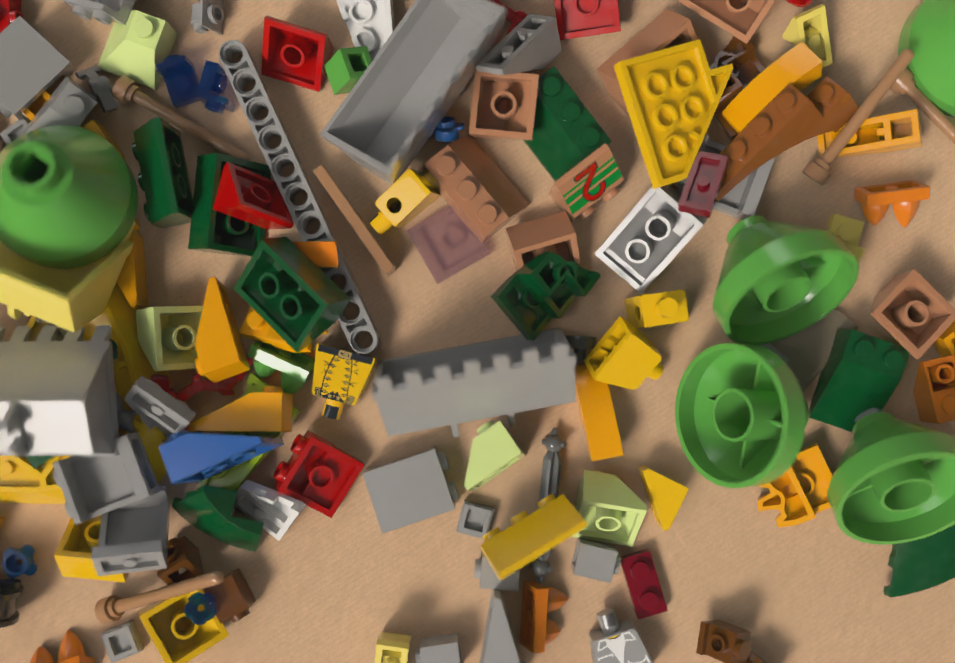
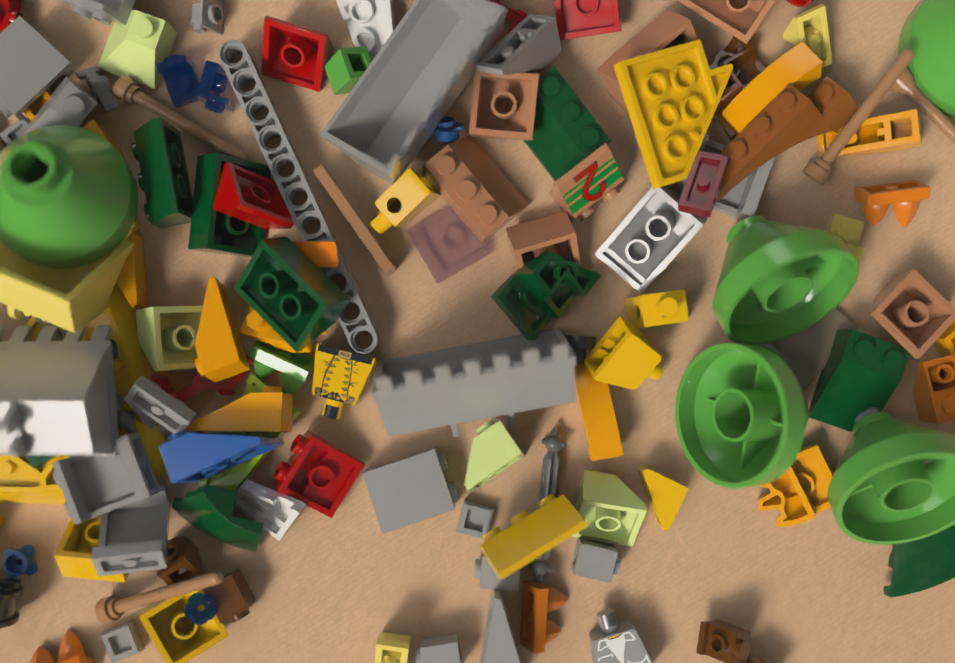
(643, 584): dark red plate -> none

